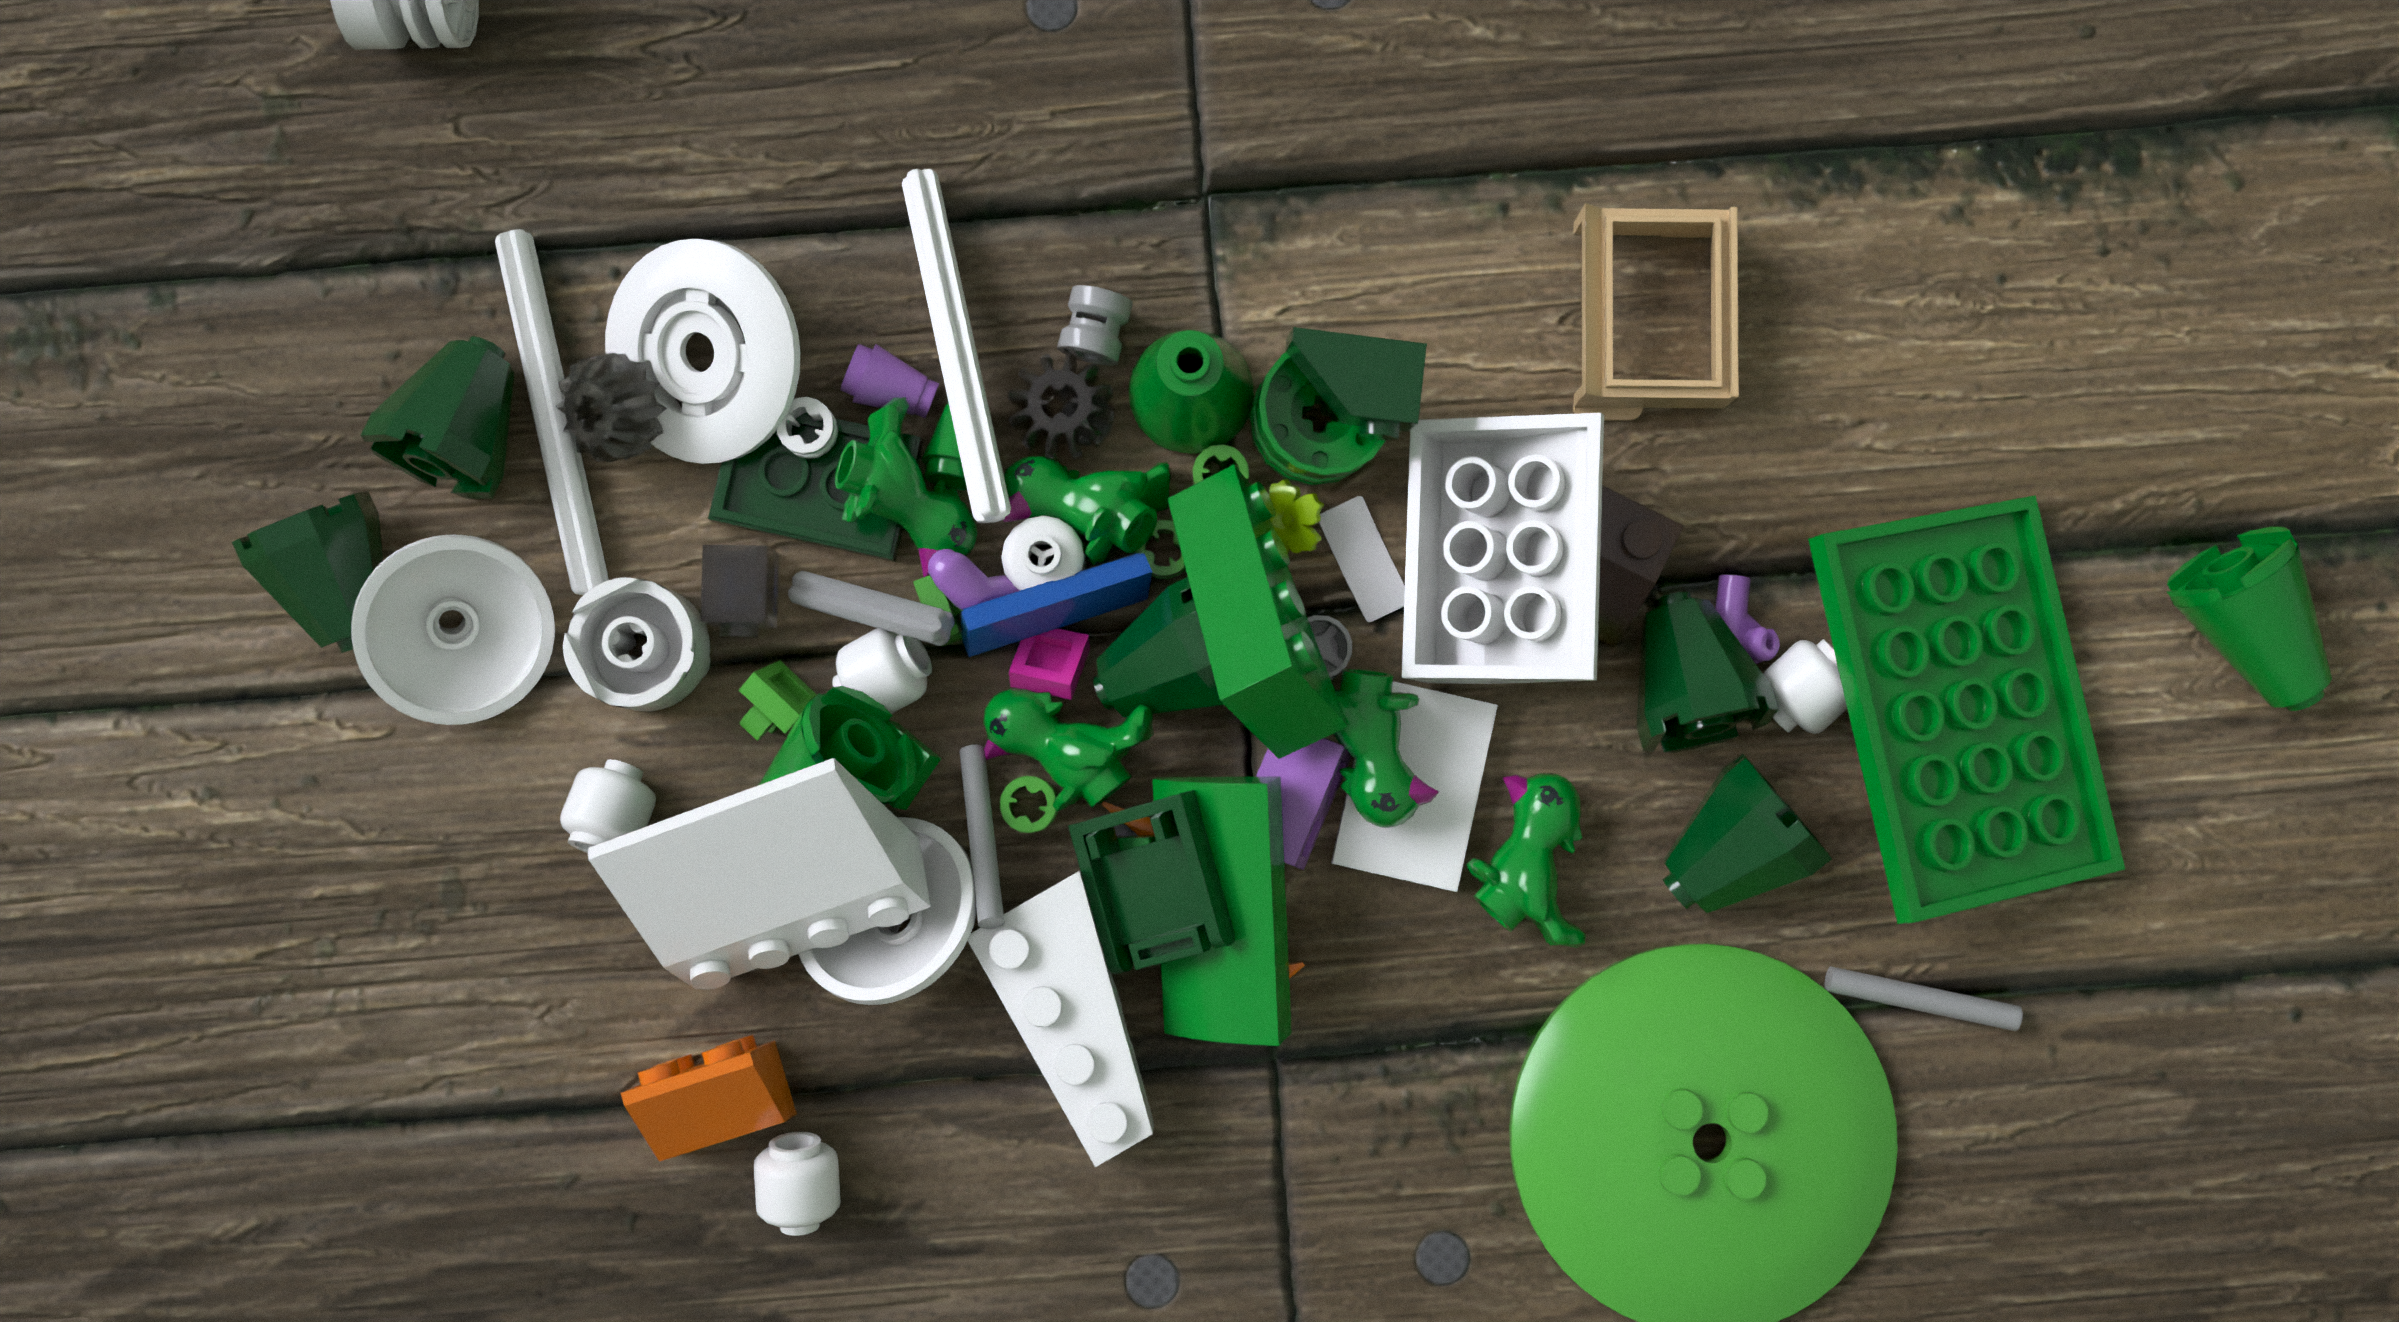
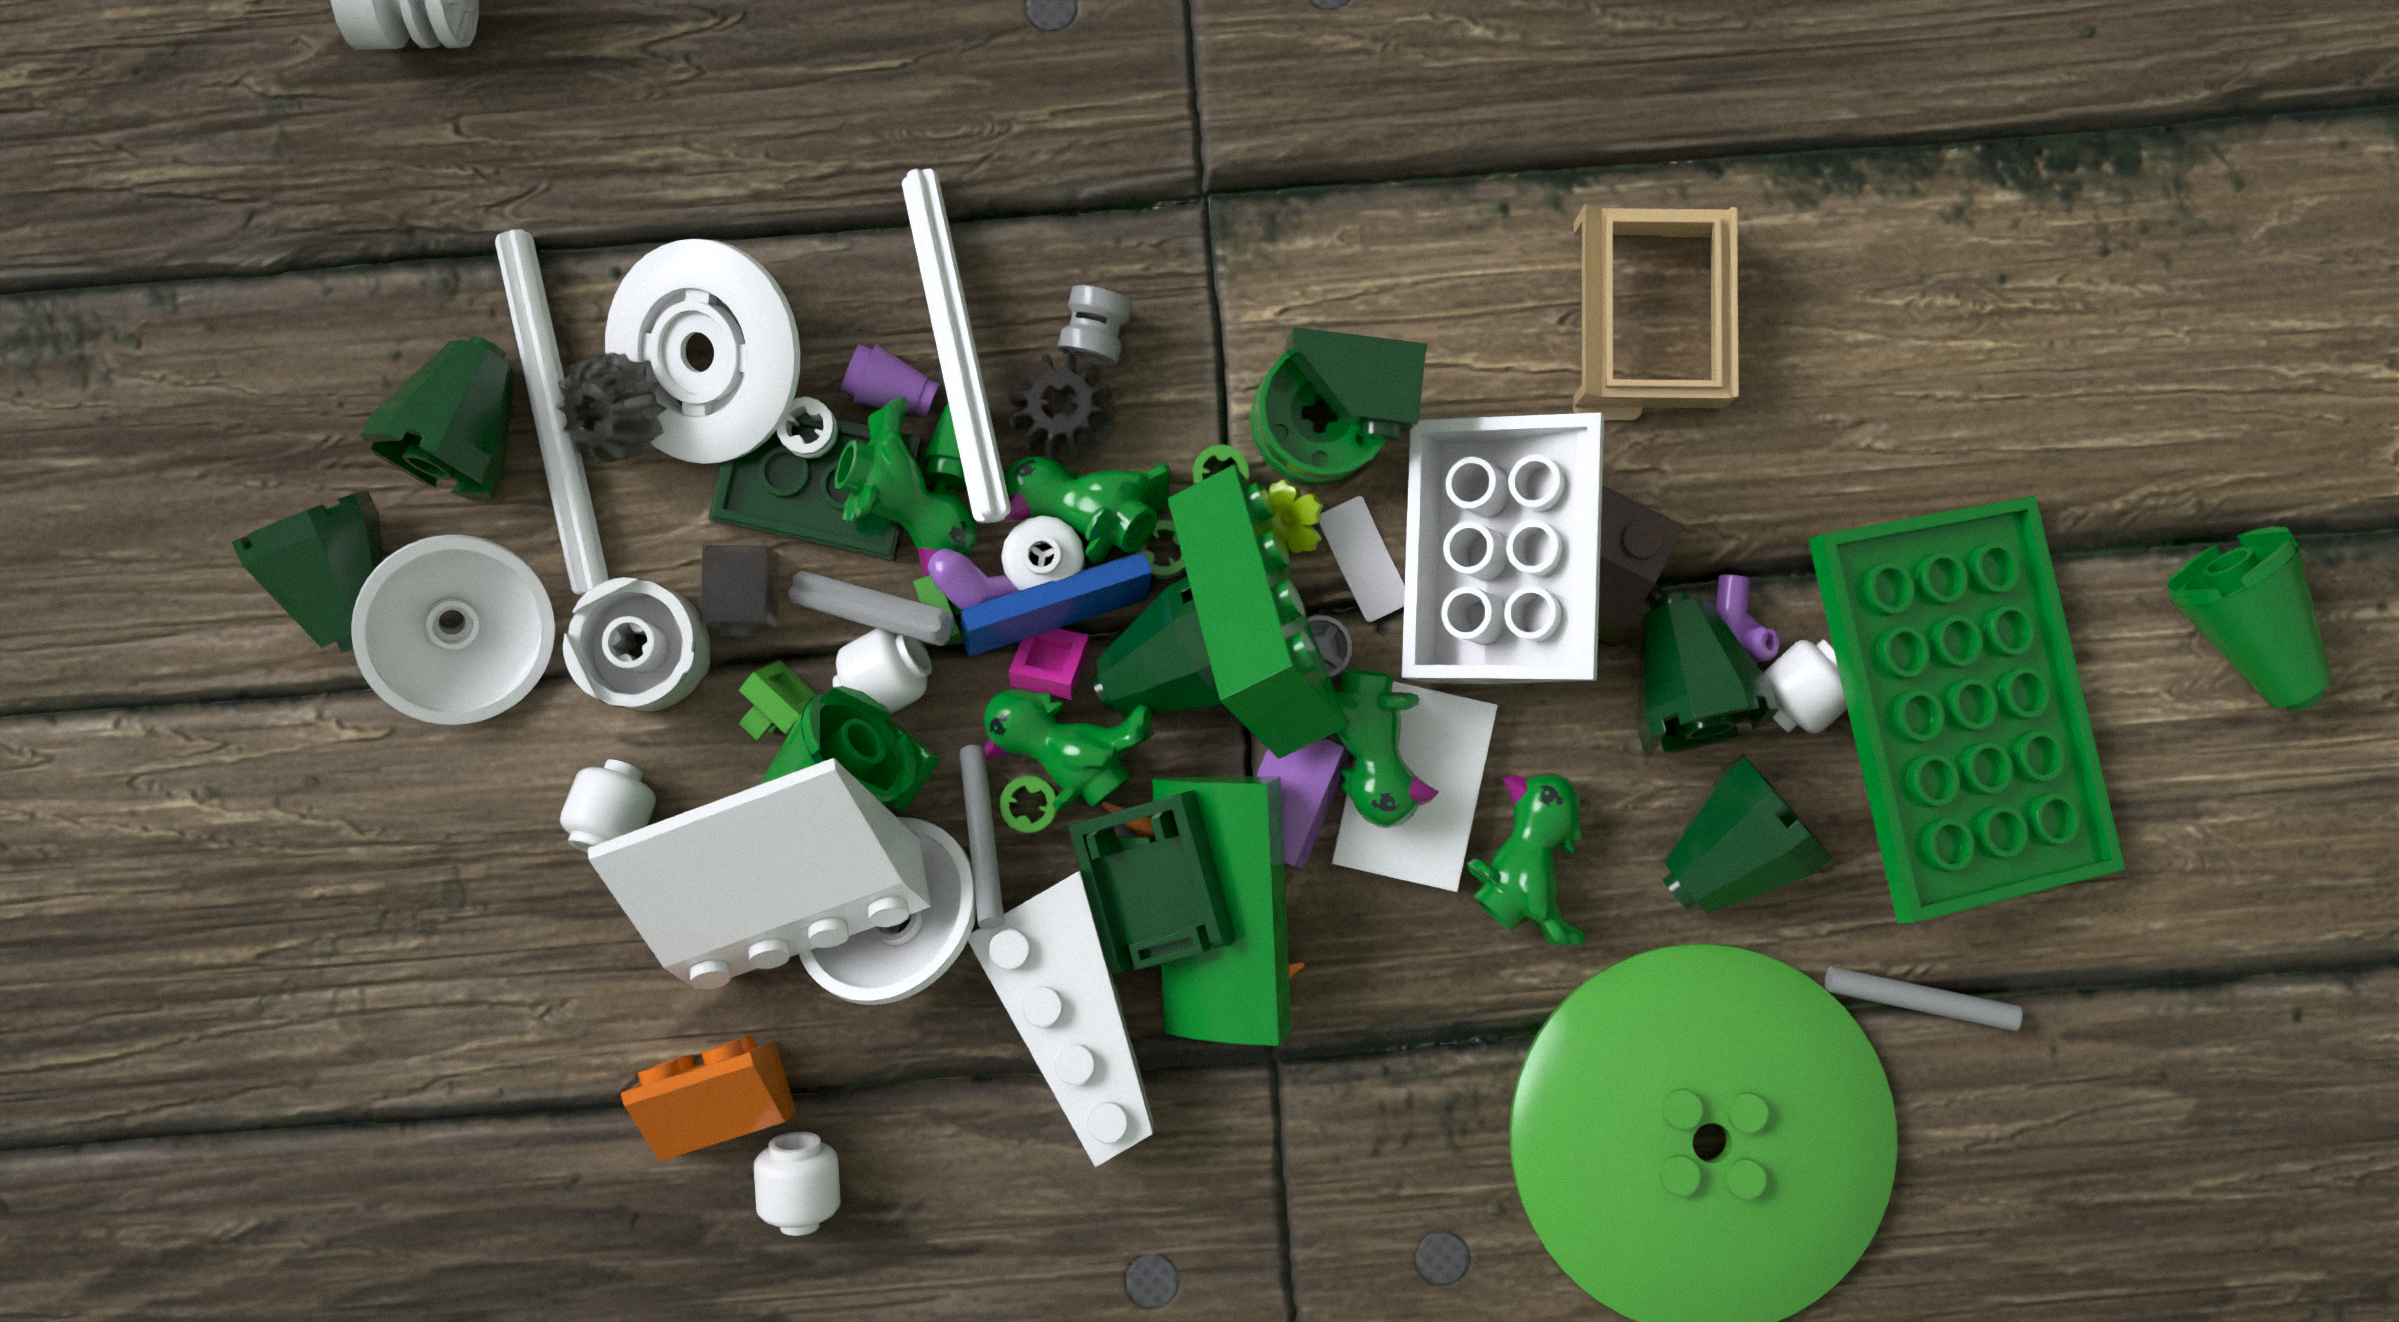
(1191, 391): green cone -> none

